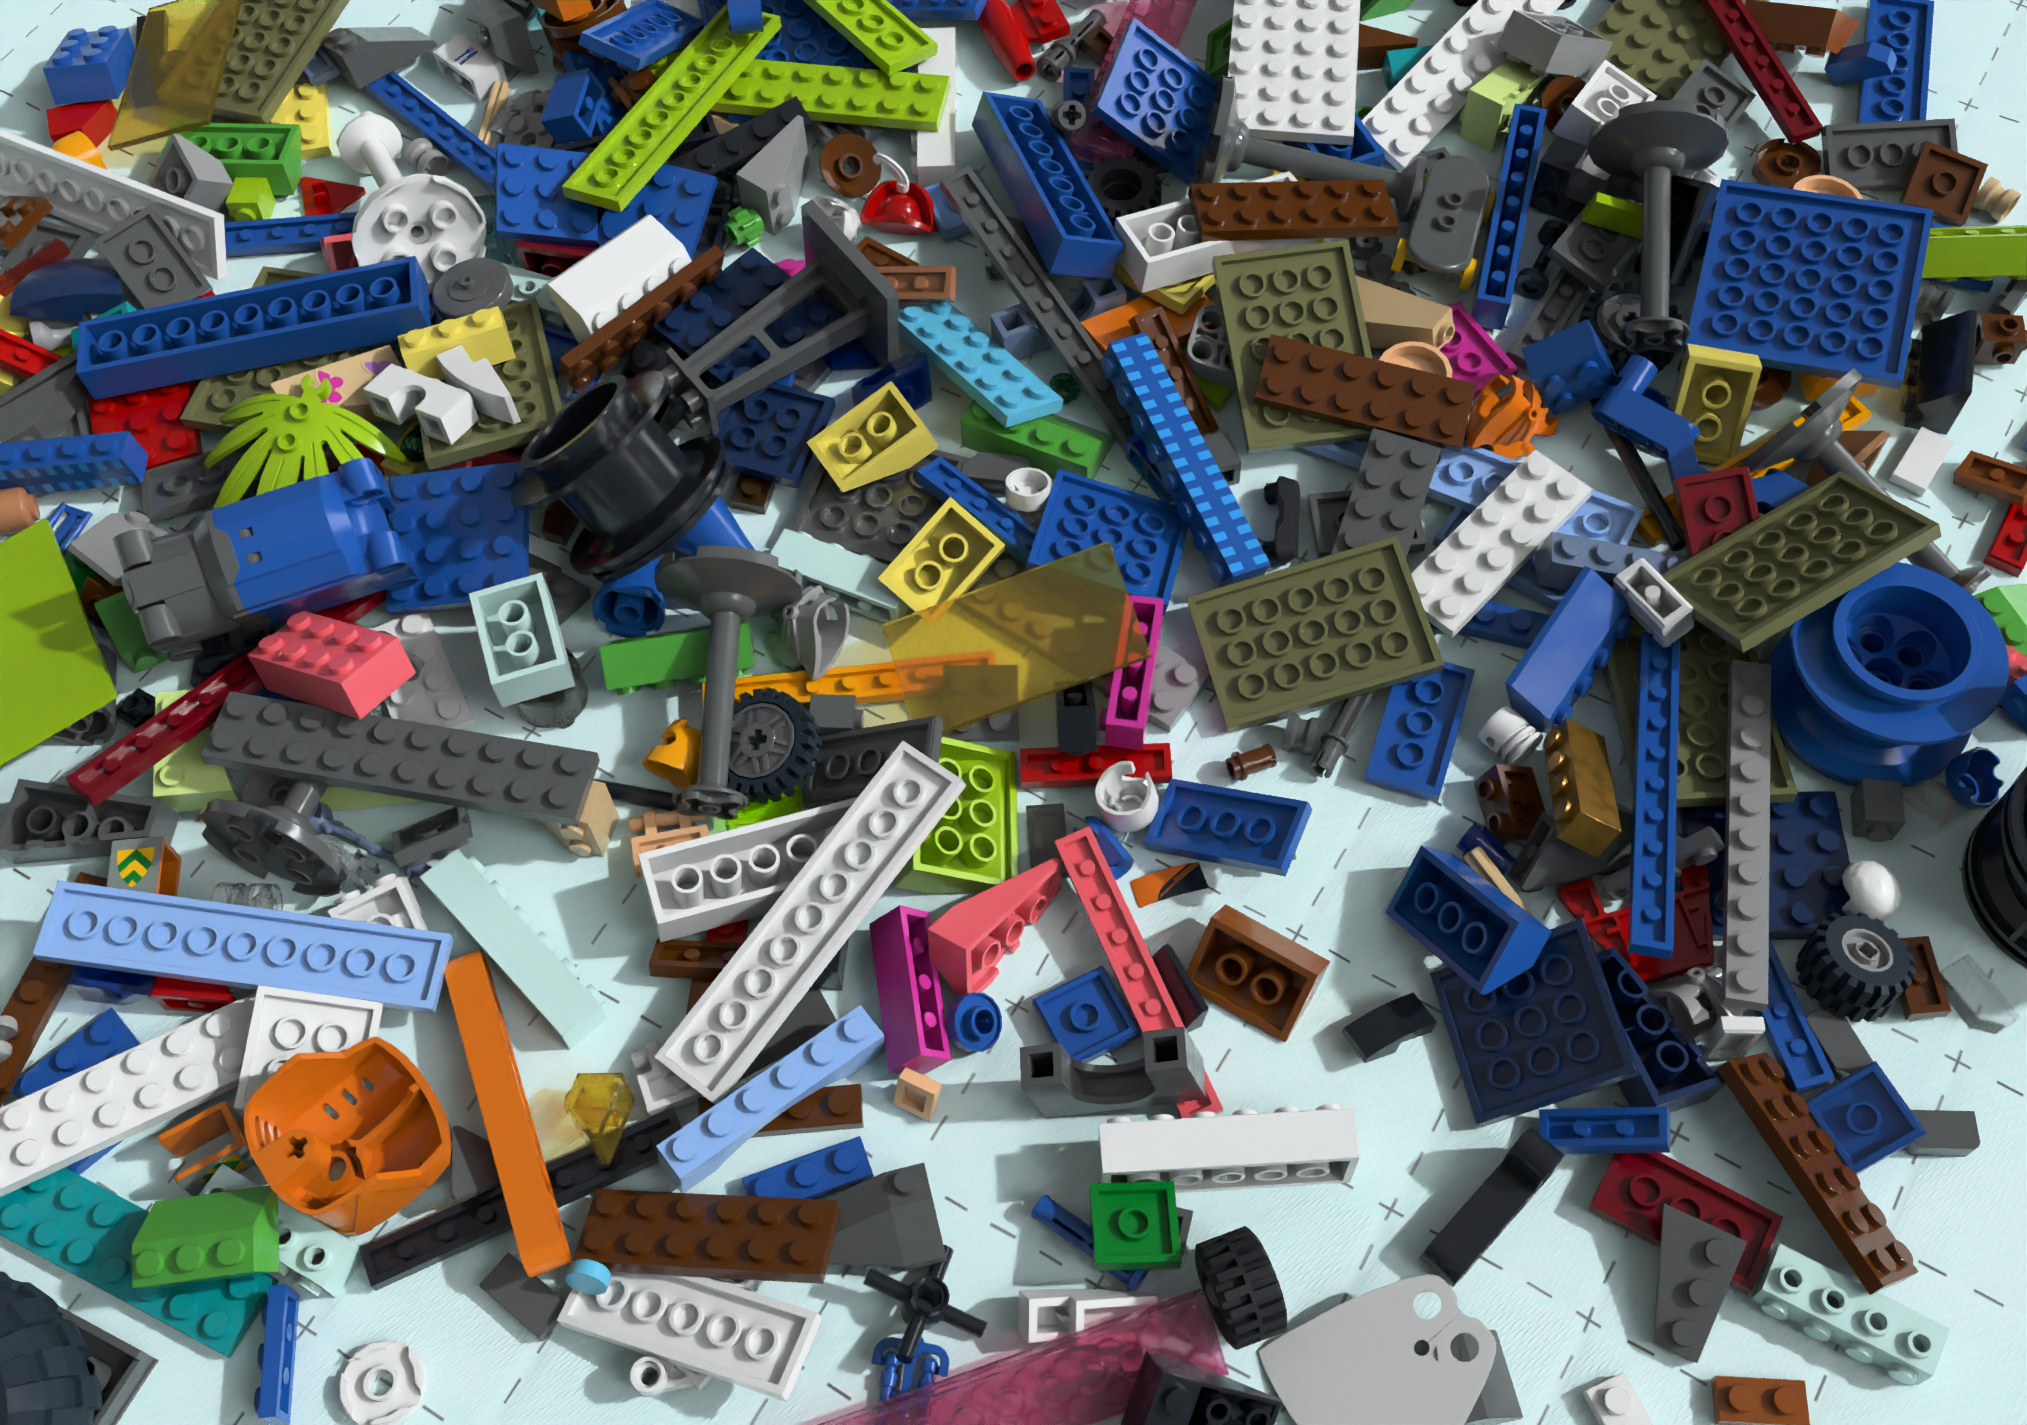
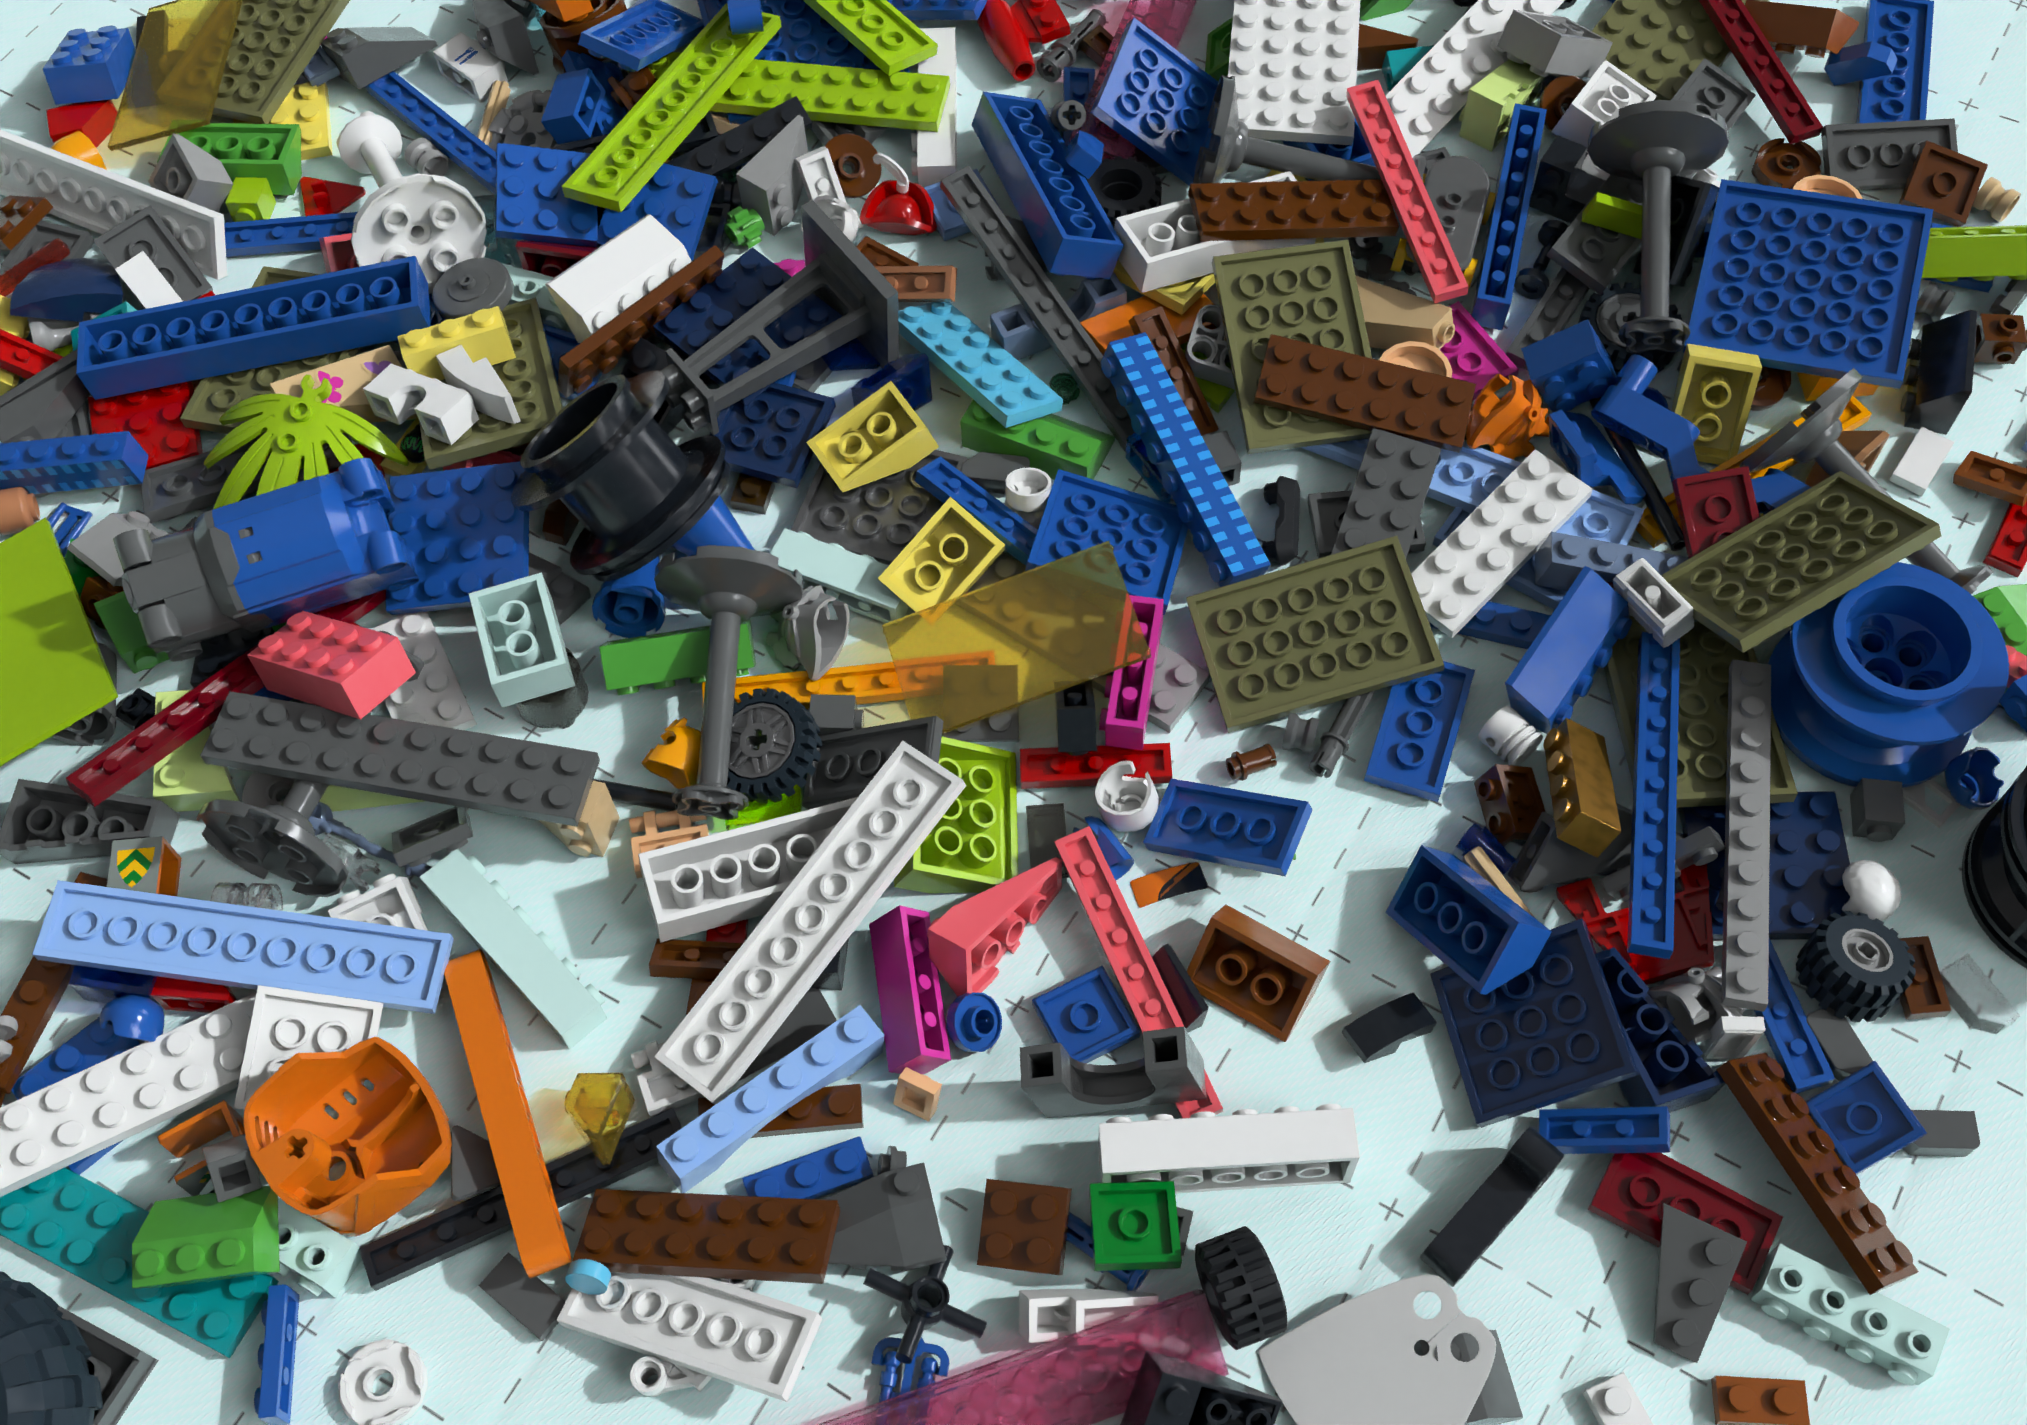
(134, 1017): none -> blue hair
(147, 282): none -> white tile
(231, 1168): none -> dark grey brick
(819, 174): none -> white plate
(891, 1160): none -> dark grey plate
(1024, 1227): none -> reddish brown plate
(1084, 153): none -> blue piece
(1407, 192): none -> coral plate
(1591, 456): none -> blue plate

